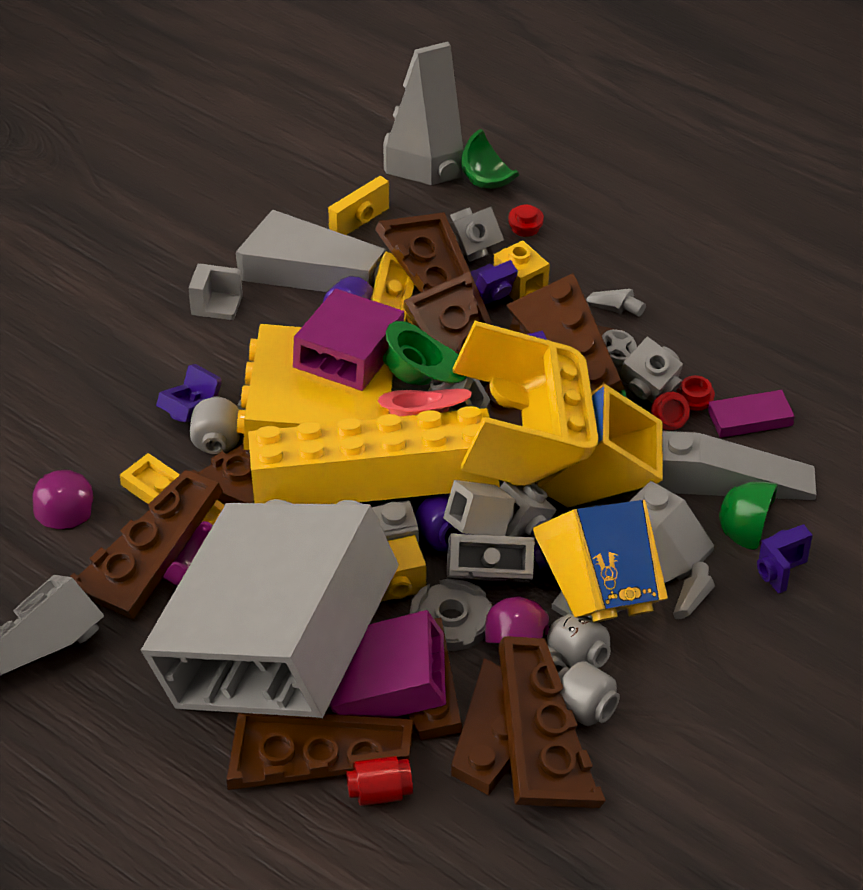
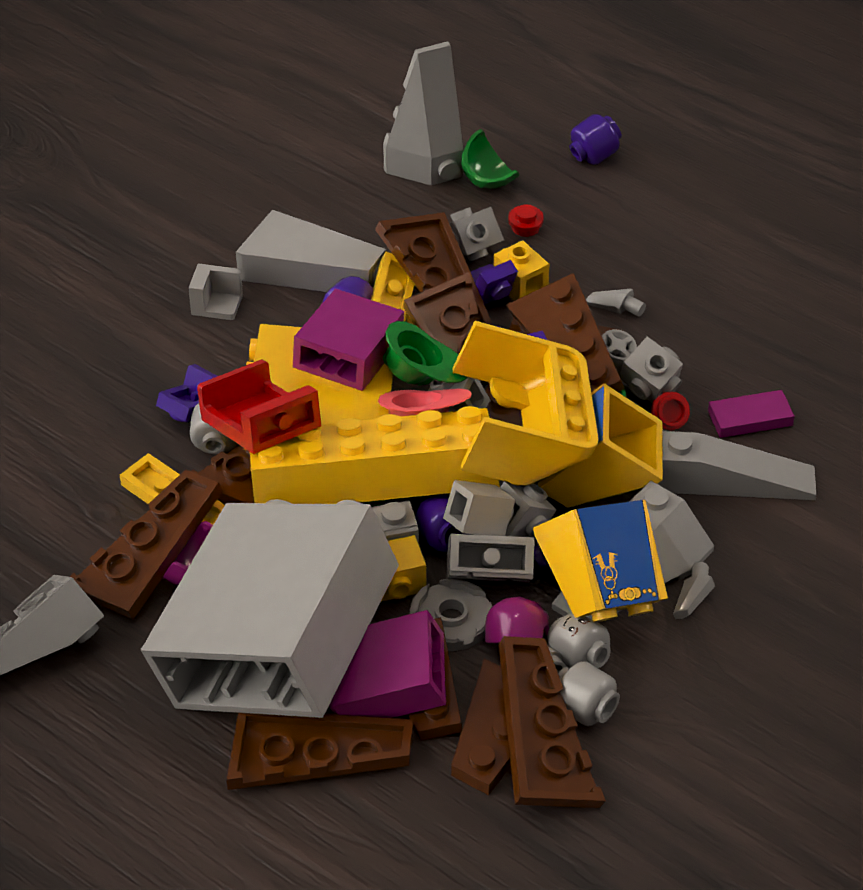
(62, 499): magenta hair -> none
(255, 410): none -> red panel
(359, 206): yellow plate -> none
(380, 780): red brick -> none
(595, 139): none -> dark purple head
(697, 392): red plate -> none
(745, 512): green helmet -> none
(781, 554): dark purple bracket -> none

